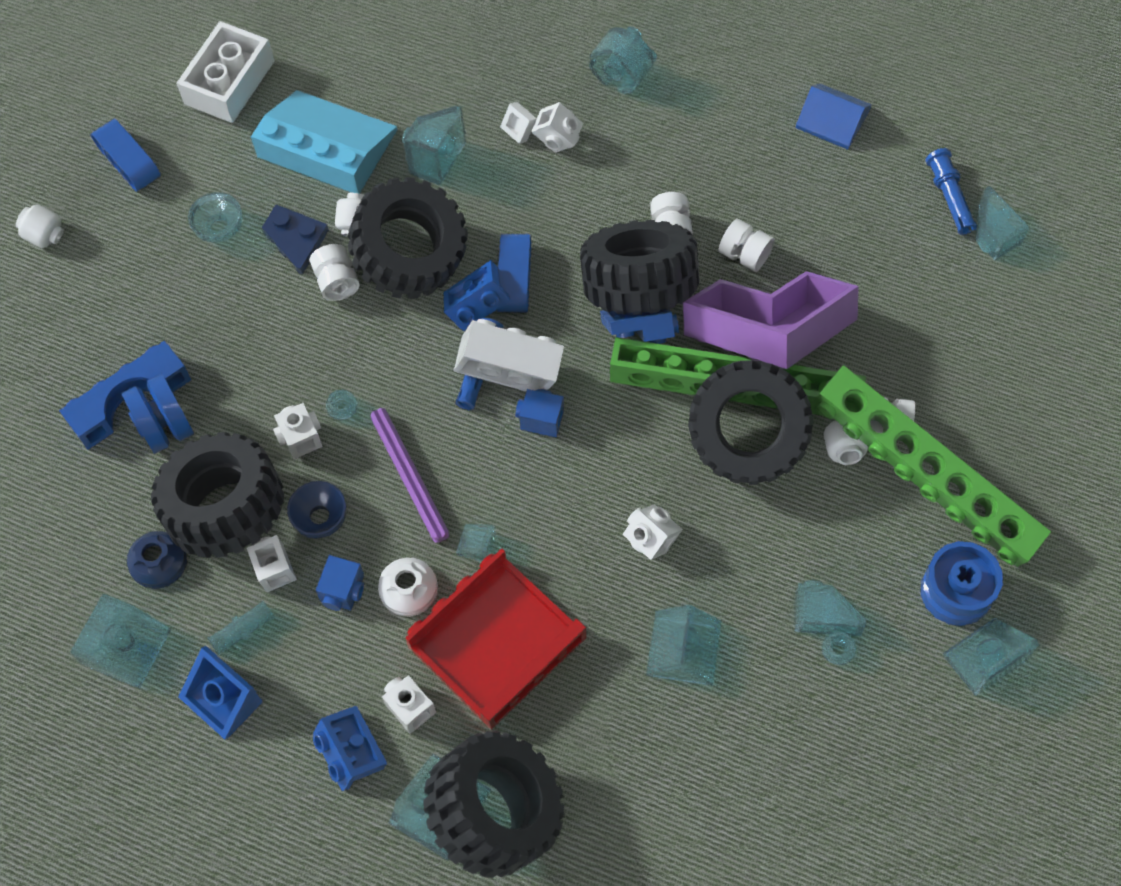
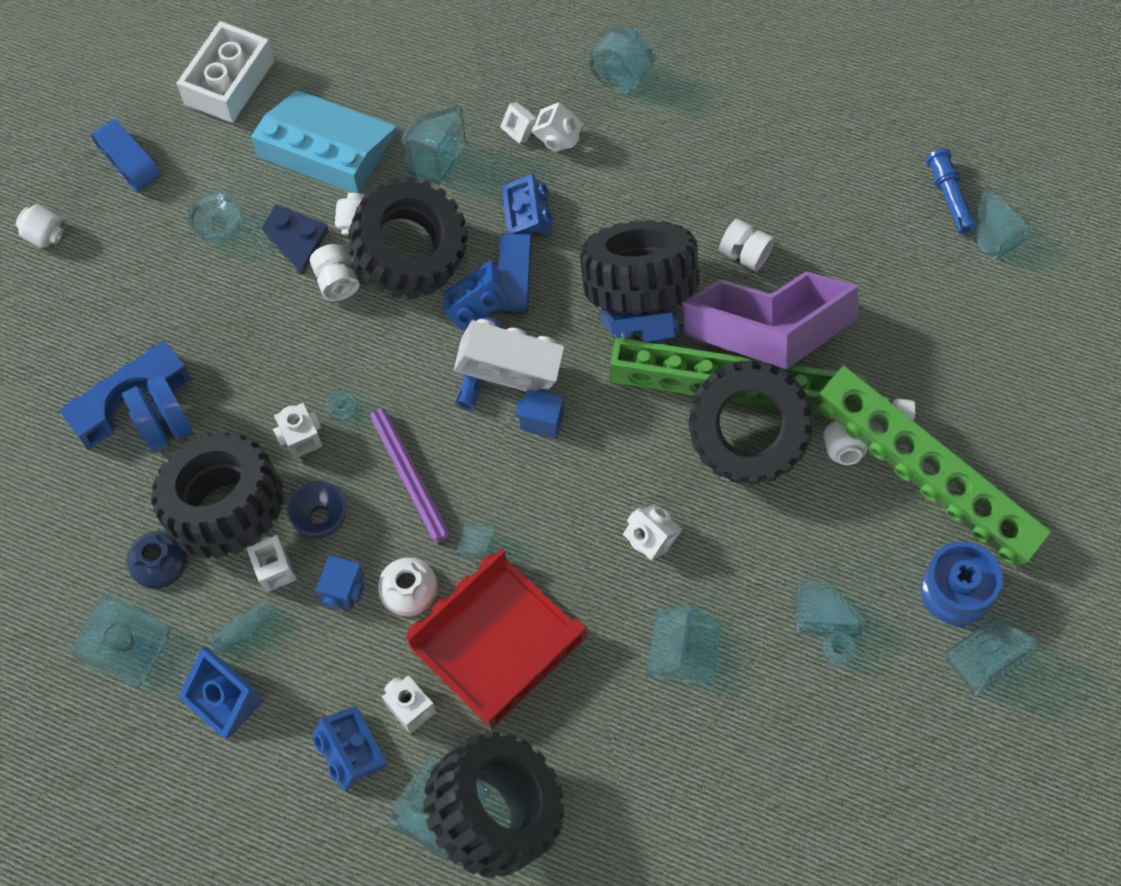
(527, 206): none -> blue bracket
(671, 208): white wheel -> none
(832, 115): blue slope -> none

